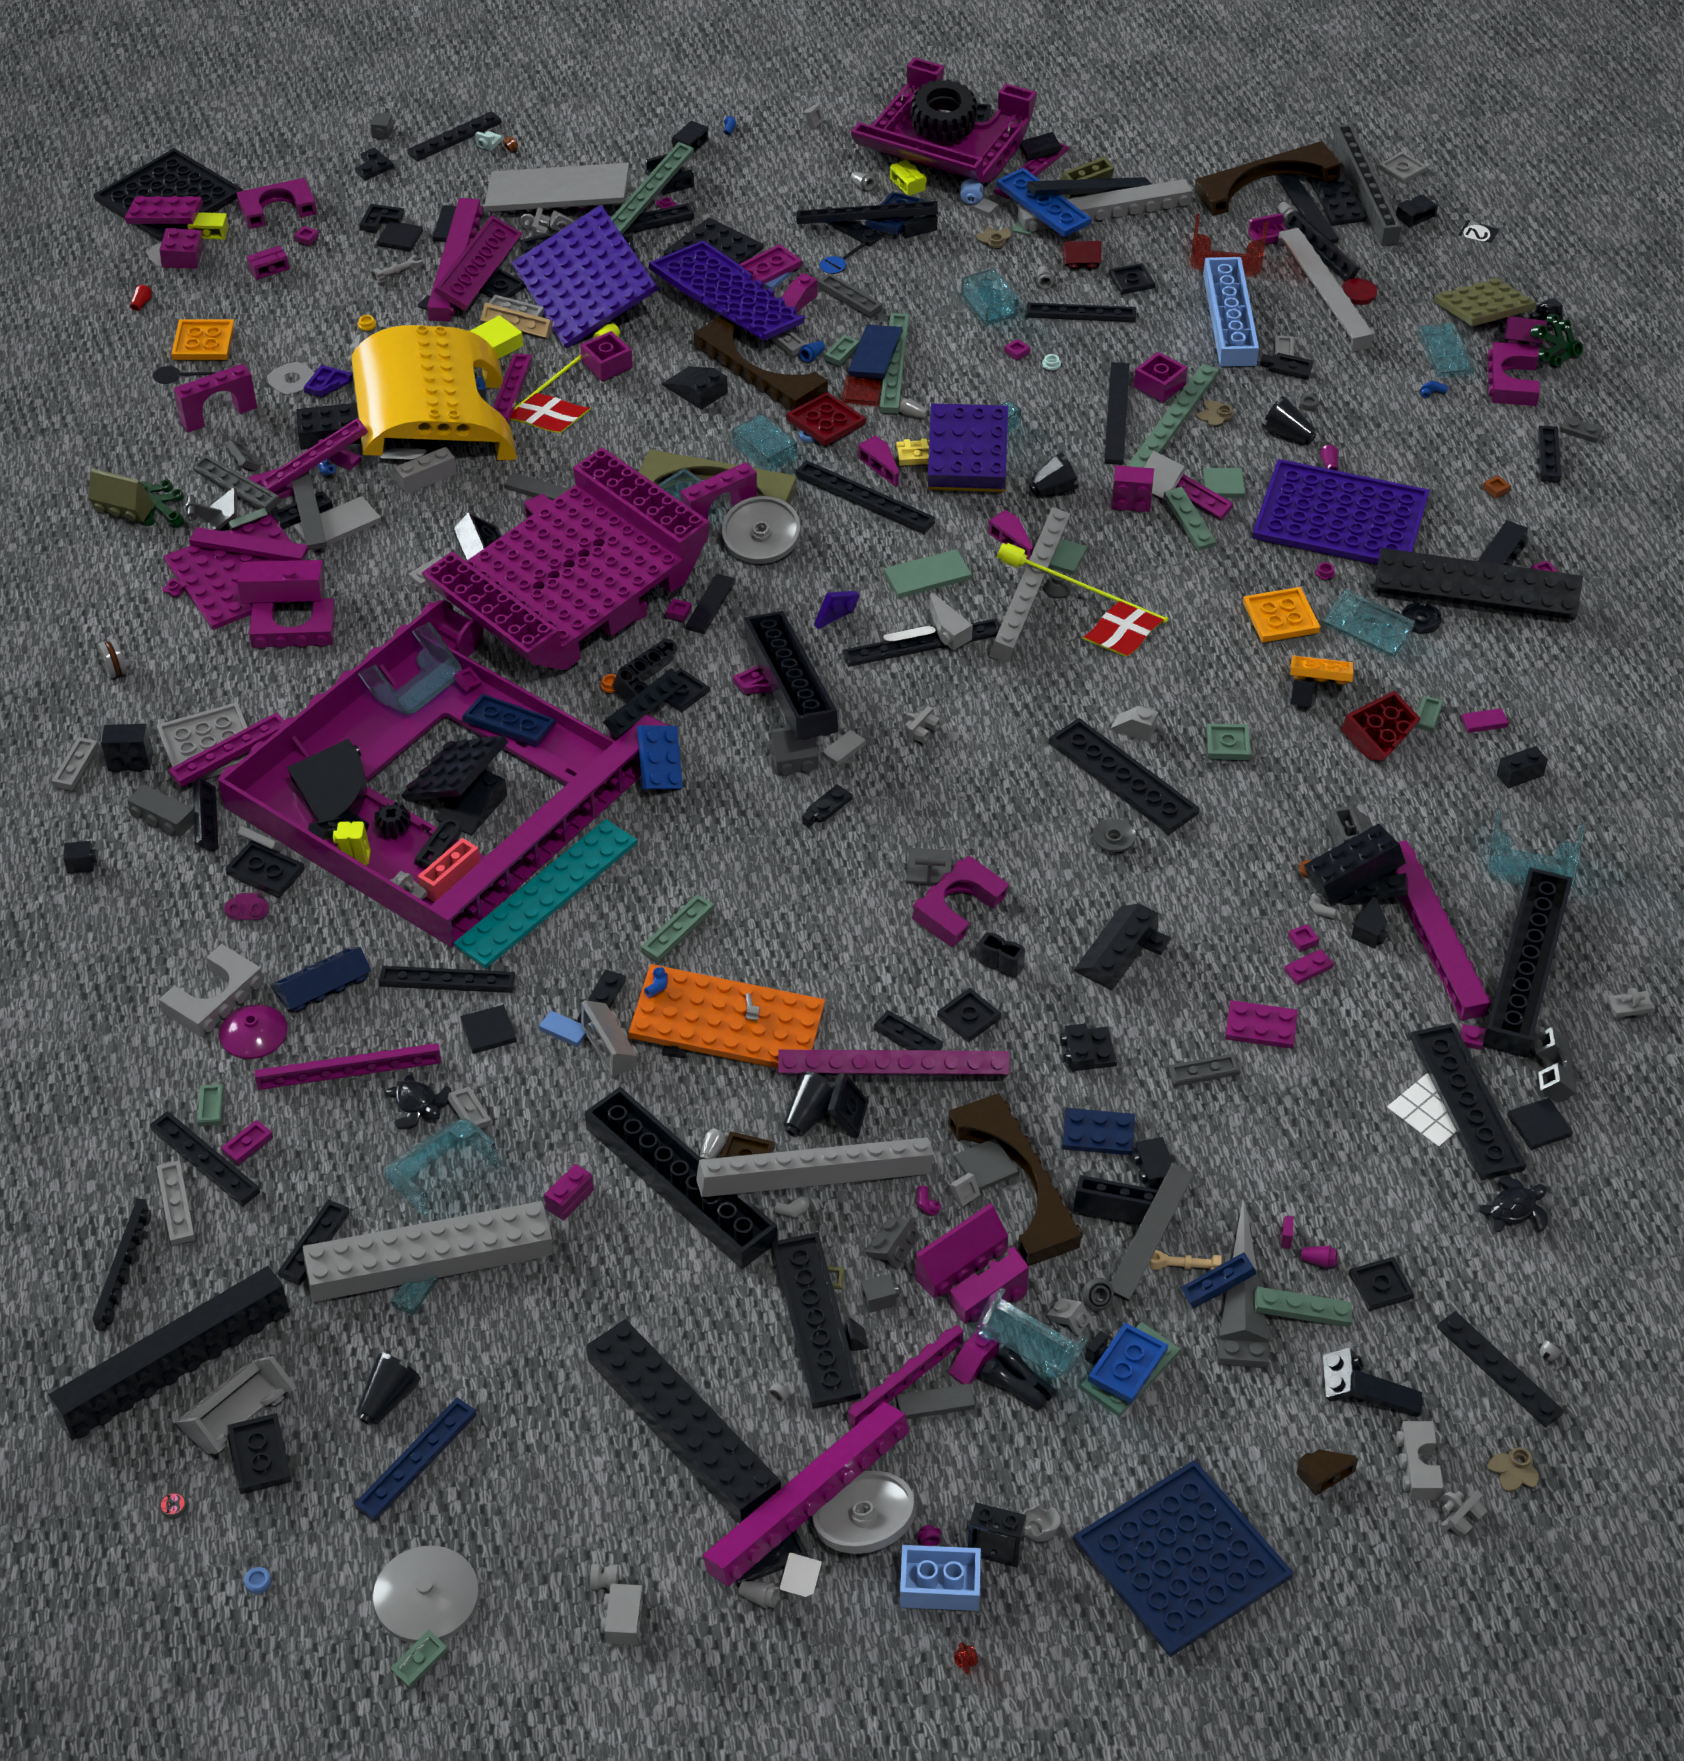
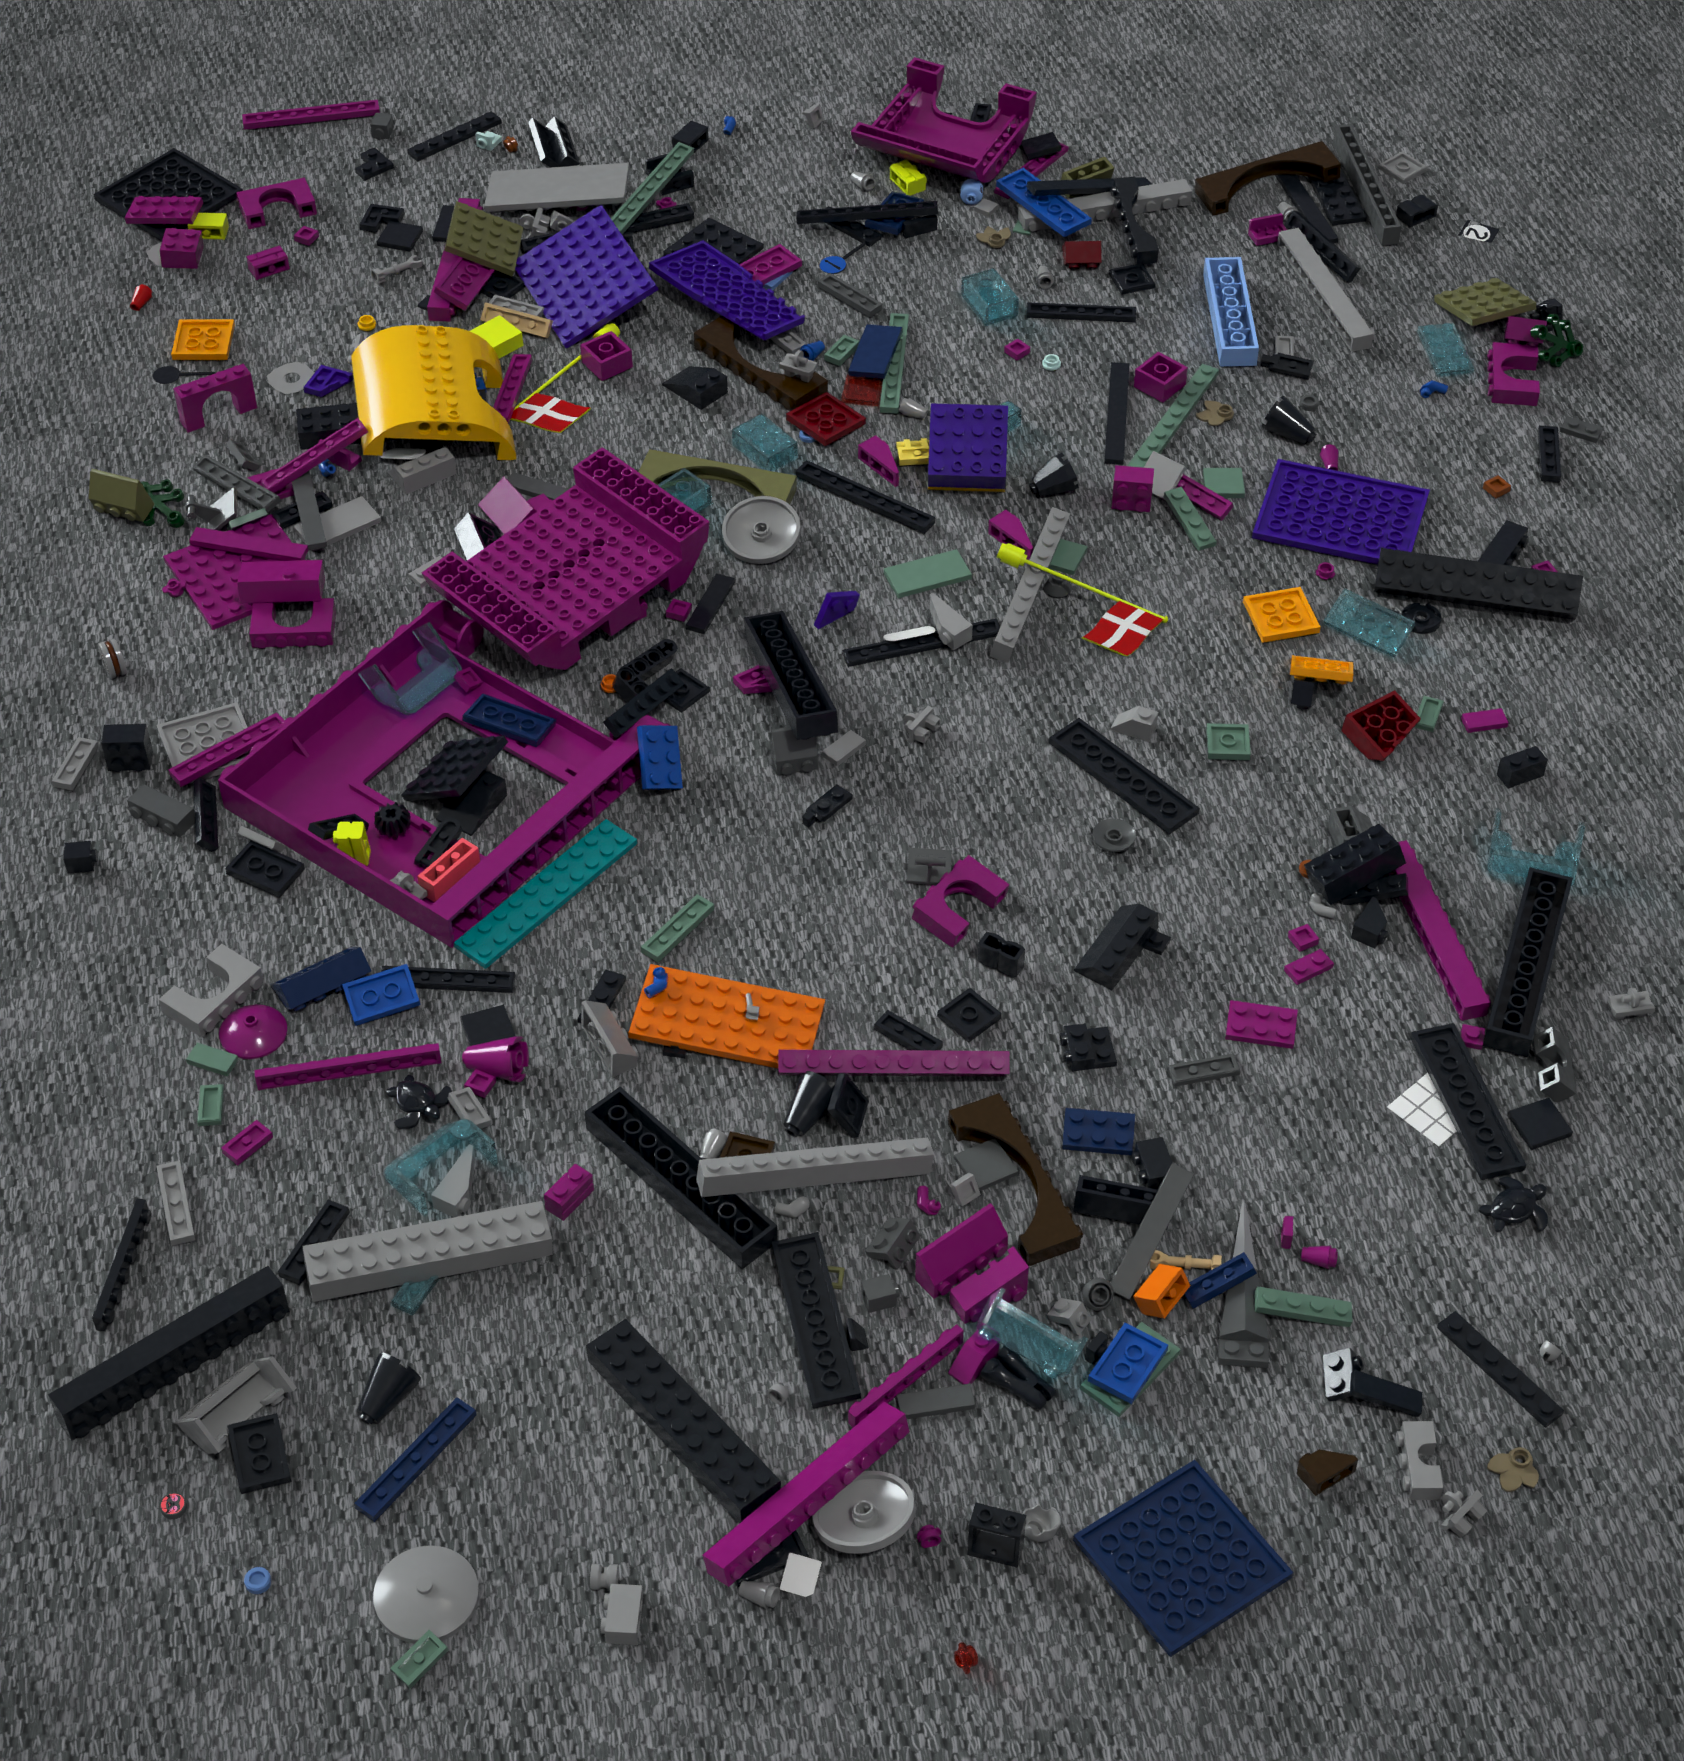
(205, 1158): black plate -> none
(212, 1059): none -> sand green tile
(247, 906): magenta bracket -> none
(310, 114): none -> magenta plate
(331, 781): black brick -> none
(381, 994): none -> blue plate
(455, 1189): none -> light grey slope
(480, 1083): none -> magenta plate
(484, 238): none -> olive plate
(499, 1058): none -> magenta cone
(506, 506): none -> magenta tile
(554, 143): none -> black slope
(563, 1028): medium blue tile -> none
(739, 480): magenta arch -> none
(797, 364): none -> light grey hips
(800, 292): magenta slope -> none
(940, 1578): light blue brick -> none
(943, 125): black tyre -> none
(1142, 245): none -> black arch
(1161, 1290): none -> orange brick
(1251, 261): clear red windscreen -> none
(1360, 291): dark red tile -> none
(1381, 1283): black tile -> none

